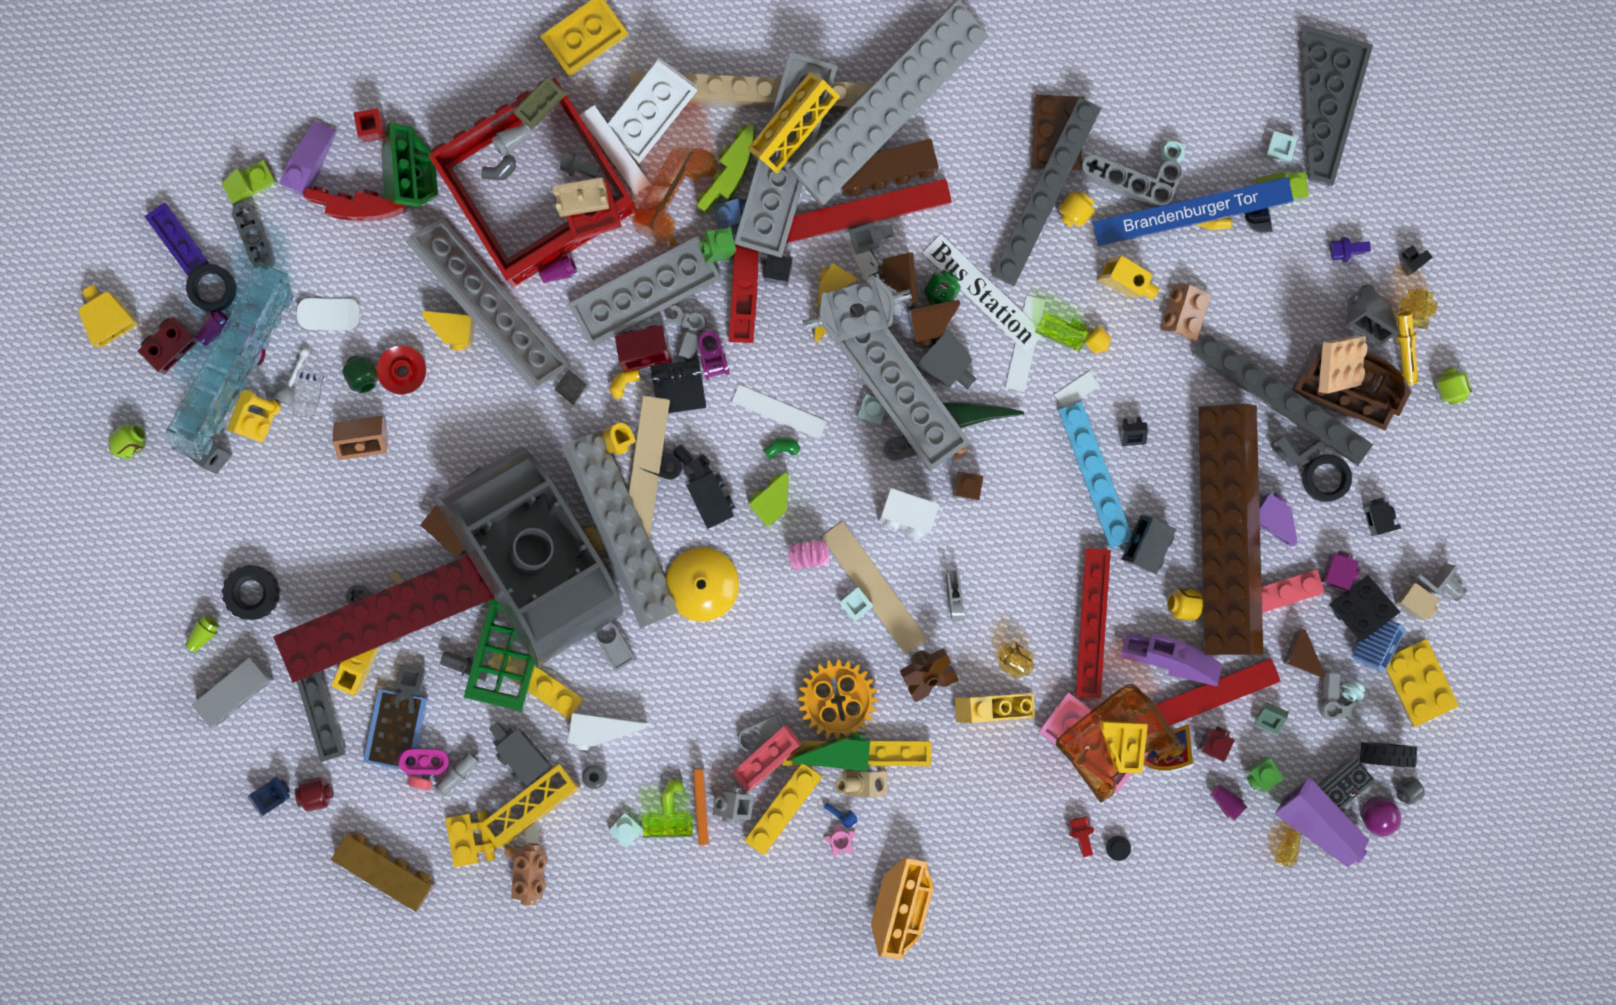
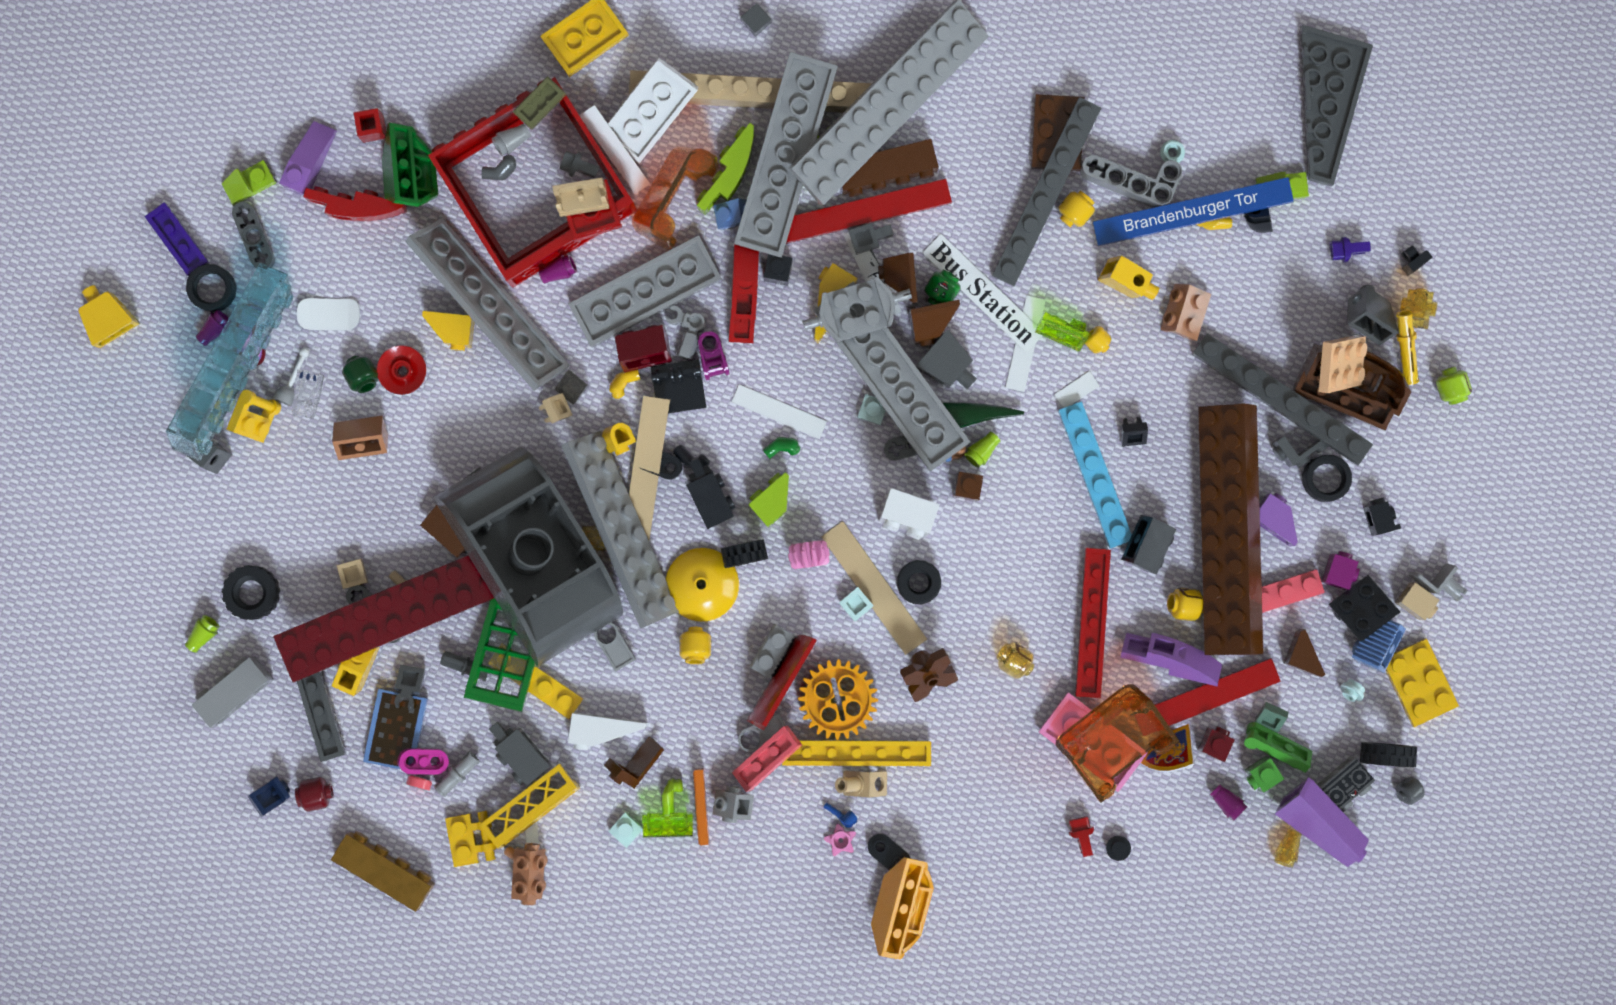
(127, 441): lime head -> none
(167, 345): dark red brick -> none
(352, 573): none -> tan plate
(556, 408): none -> tan tile
(594, 776): dark grey piece -> none
(637, 766): none -> reddish brown bracket
(695, 645): none -> yellow head
(717, 245): bright green brick -> none
(744, 553): none -> black tyre
(756, 19): none -> dark grey piece
(772, 651): none -> light grey brick
(781, 681): none -> red slope
(783, 808): yellow plate -> none
(790, 118): yellow fence -> none
(843, 752): green slope -> none
(890, 853): none -> black plate
(928, 594): none -> black tyre
(955, 596): light grey piece -> none
(981, 450): none -> lime cone
(994, 707): yellow slope -> none
(1125, 744): yellow wing -> none
(1278, 746): none -> bright green plate
(1281, 146): light aqua plate -> none
(1330, 707): light grey bar -> none
(1381, 816): magenta hair -> none

